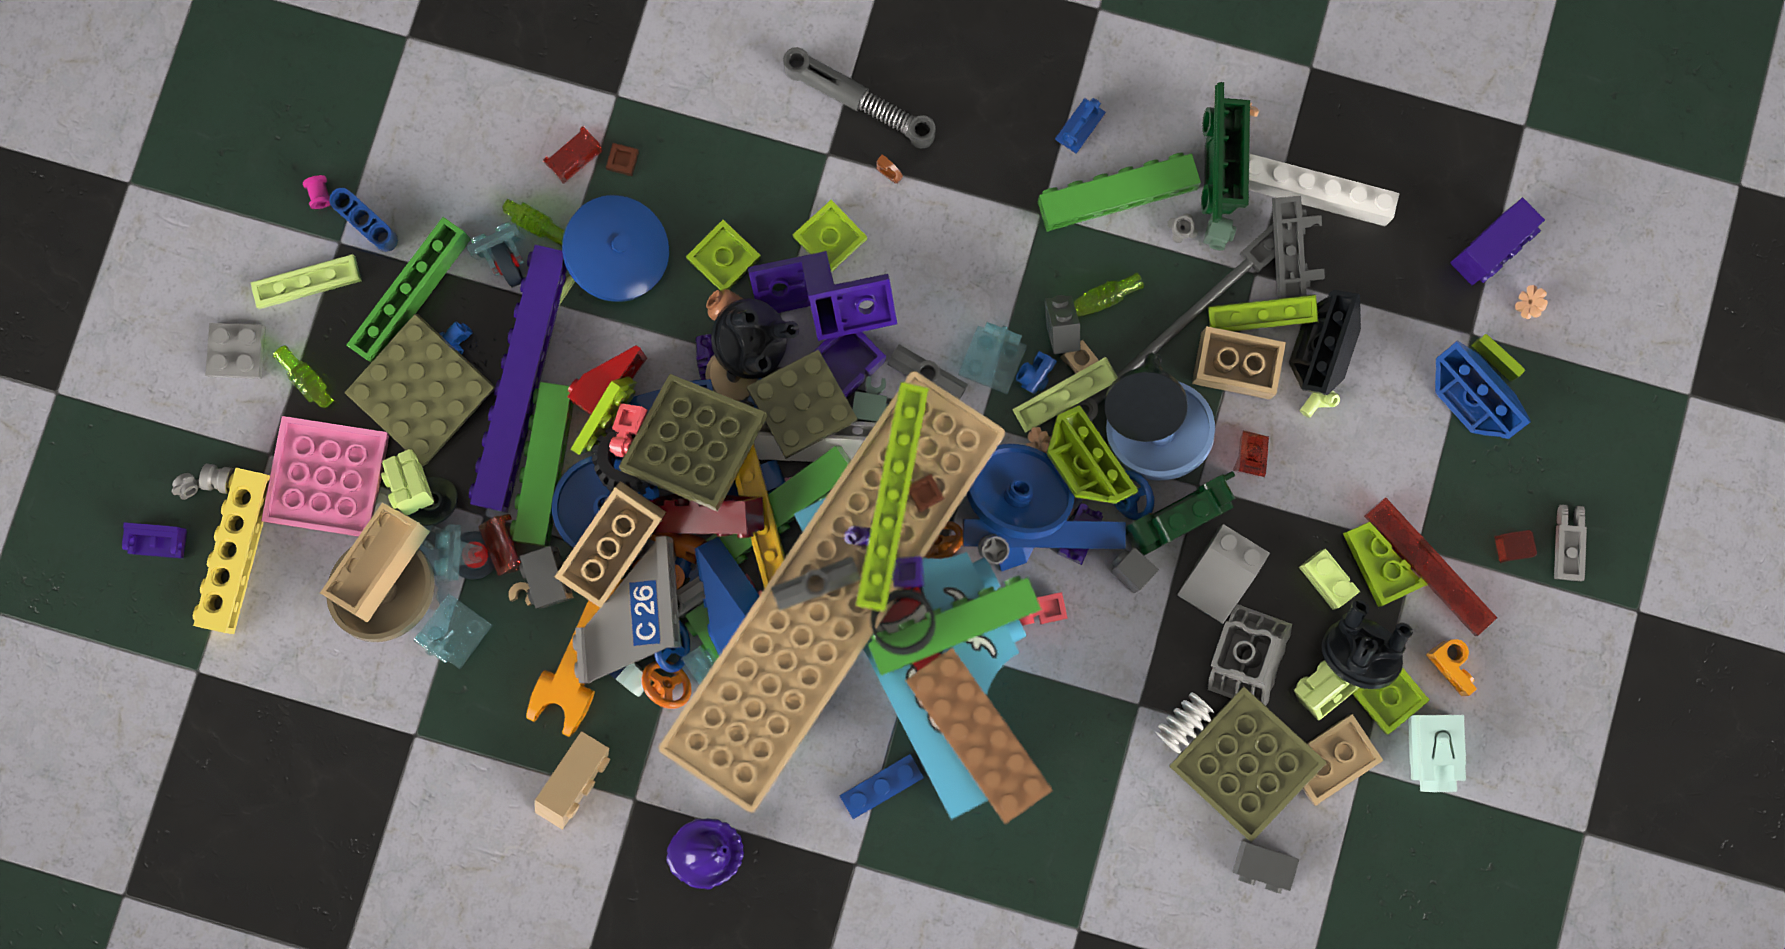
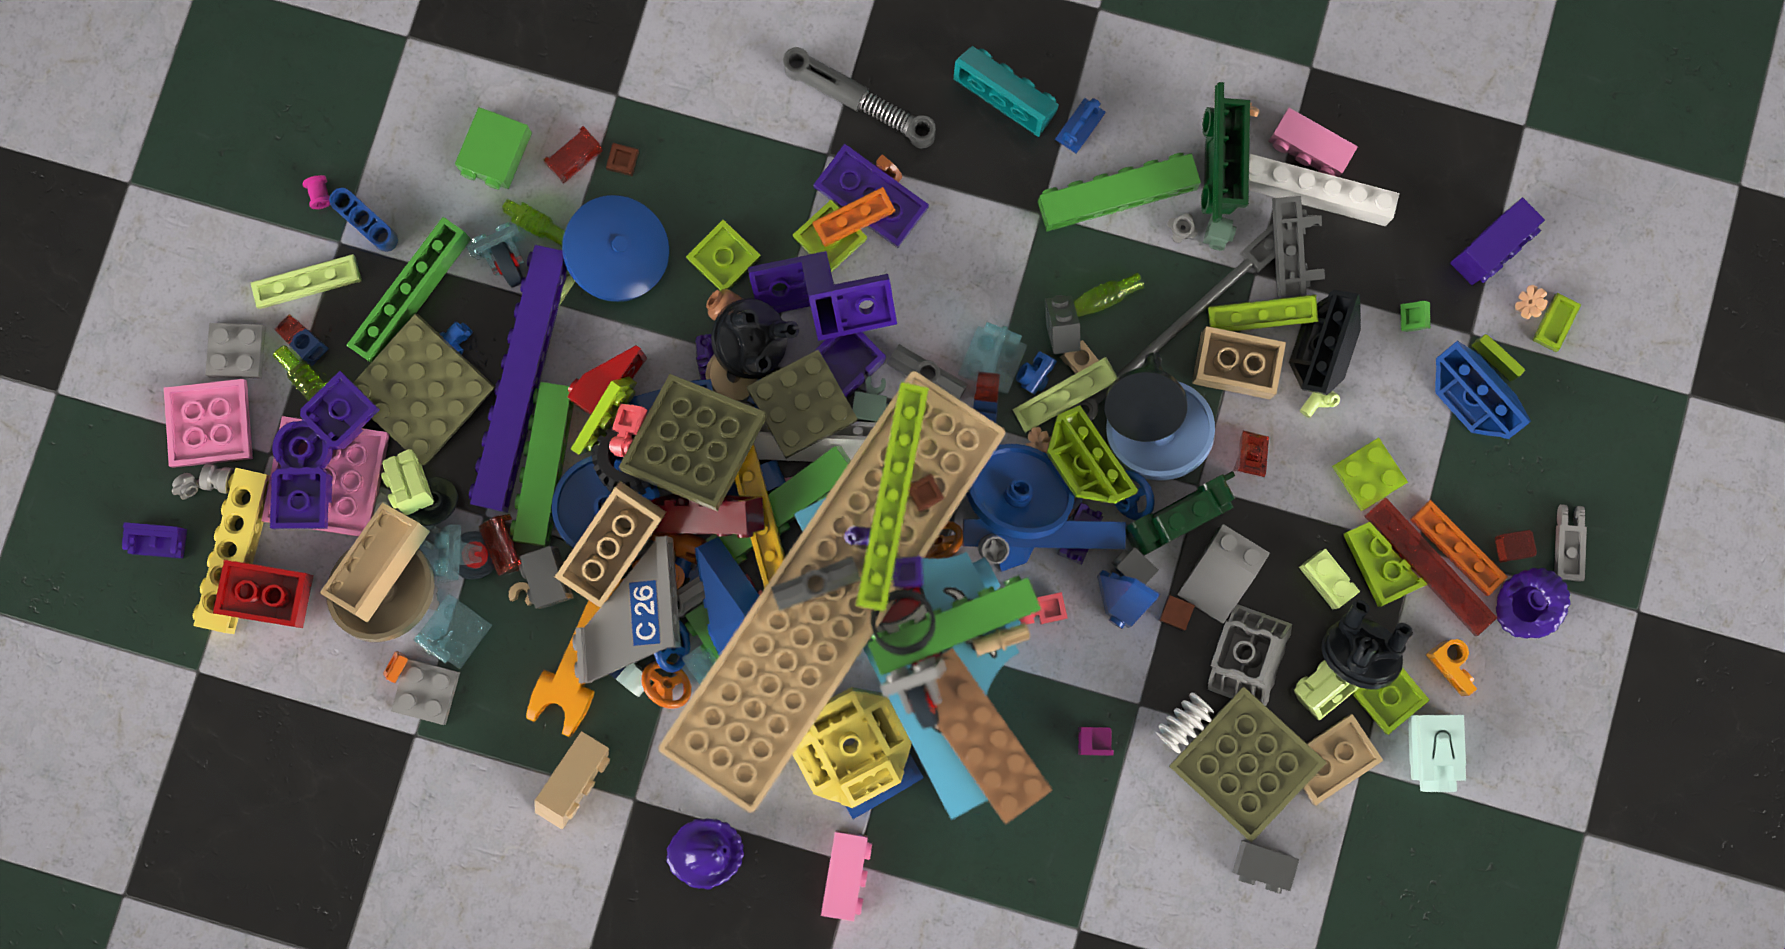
(208, 423): none -> bright pink plate
(263, 594): none -> red slope
(301, 339): none -> dark blue leg
(302, 483): none -> dark purple plate
(395, 666): none -> orange tile
(425, 692): none -> light grey plate
(493, 149): none -> bright green brick
(846, 876): none -> bright pink brick
(853, 177): none -> dark purple plate
(853, 217): none -> orange tile
(869, 764): none -> light yellow piece
(918, 689): none -> light grey plate
(987, 395): none -> clear red leg
(1001, 639): none -> tan axle
(1005, 90): none -> teal slope
(1094, 741): none -> magenta panel
(1124, 598): none -> blue wedge
(1176, 612): none -> copper tile
(1312, 144): none -> bright pink brick
(1370, 474): none -> lime plate
(1415, 316): none -> bright green plate
(1459, 548): none -> orange tile
(1532, 603): none -> dark purple piece
(1556, 322): none -> lime tile

